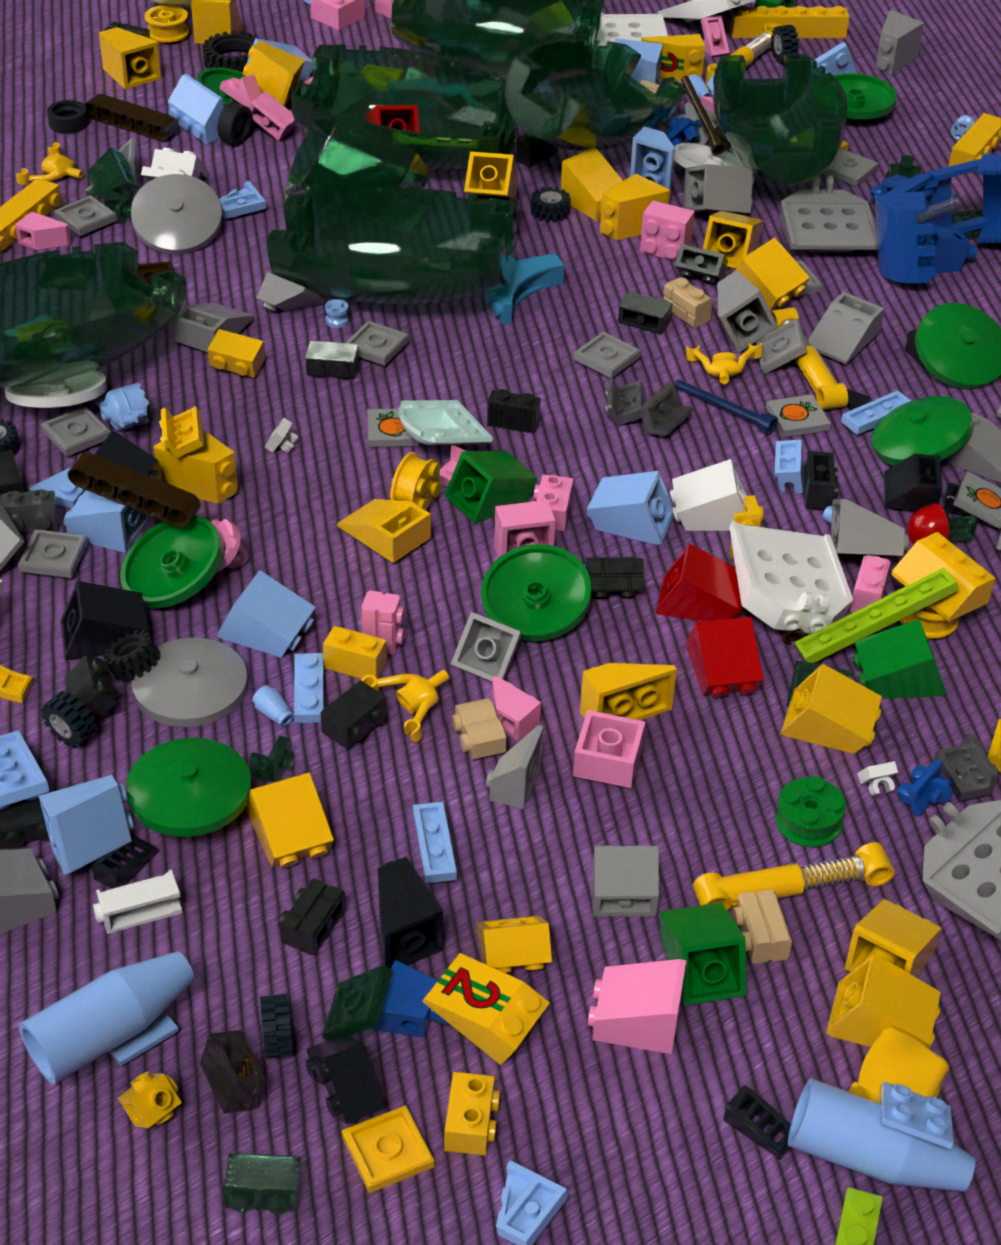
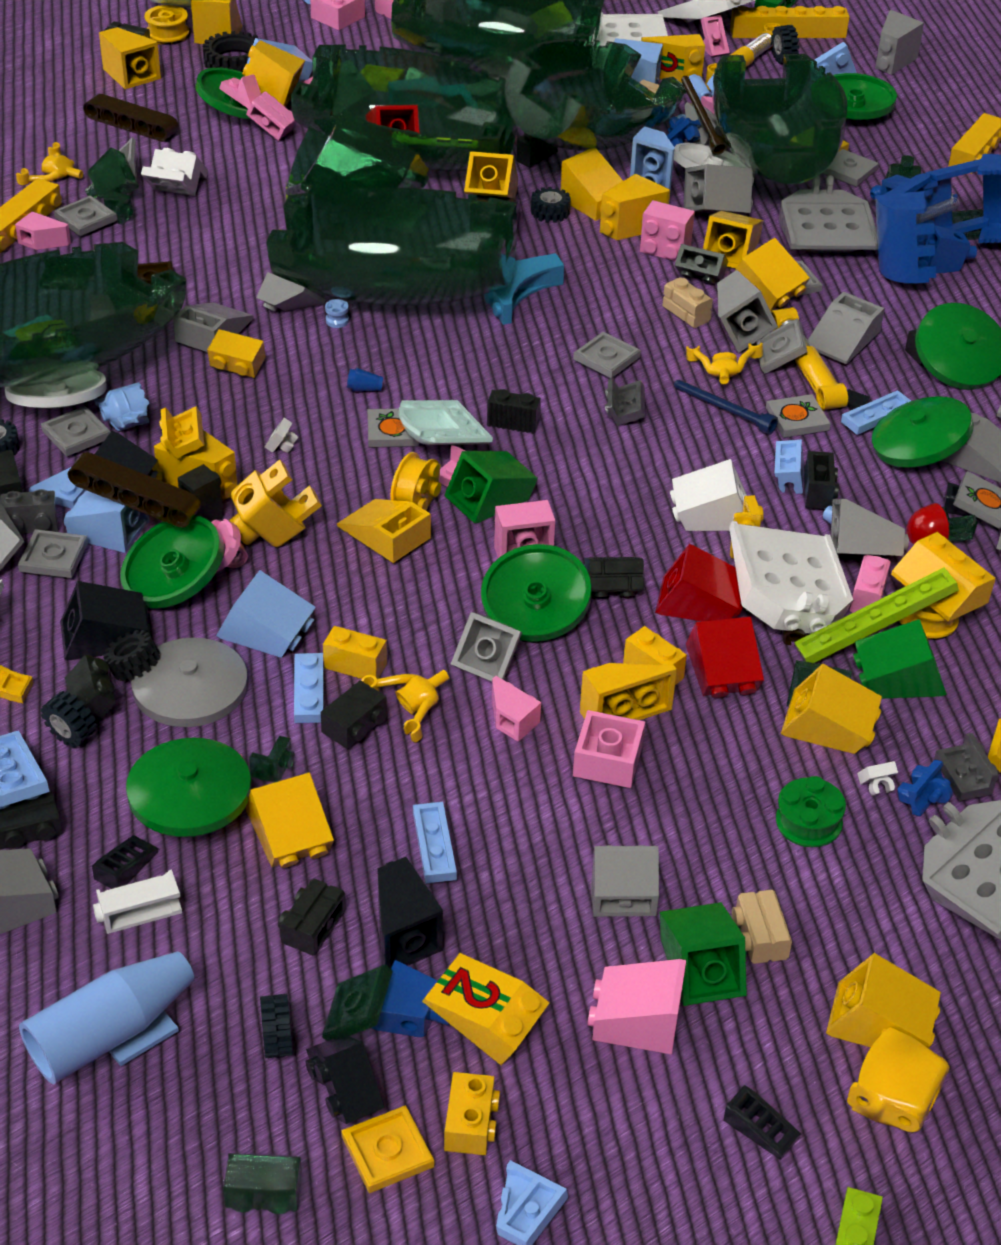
(67, 116): black tyre -> none
(86, 821): light blue slope -> none
(150, 1099): yellow brick -> none
(176, 214): light grey dish -> none
(196, 108): light blue slope -> none
(206, 487): none -> pearl dark grey brick
(232, 1071): clear smoke brick -> none
(234, 123): black tyre -> none
(242, 202): light blue wing -> none
(267, 510): none -> yellow piece
(271, 704): light blue cone -> none
(332, 359): pearl dark grey brick -> none
(363, 380): none -> blue cone
(378, 342): light grey plate -> none
(383, 618): bright pink brick -> none
(479, 729): tan brick -> none
(515, 943): yellow slope -> none
(517, 771): light grey slope -> none
(559, 495): bright pink brick -> none
(632, 507): light blue slope -> none
(645, 312): pearl dark grey brick -> none
(651, 648): none -> yellow brick
(663, 411): flat silver bracket -> none
(868, 864): yellow piece -> none
(895, 936): yellow slope -> none
(897, 1141): light blue piece -> none
(913, 482): black slope -> none
(958, 131): light blue wheel -> none

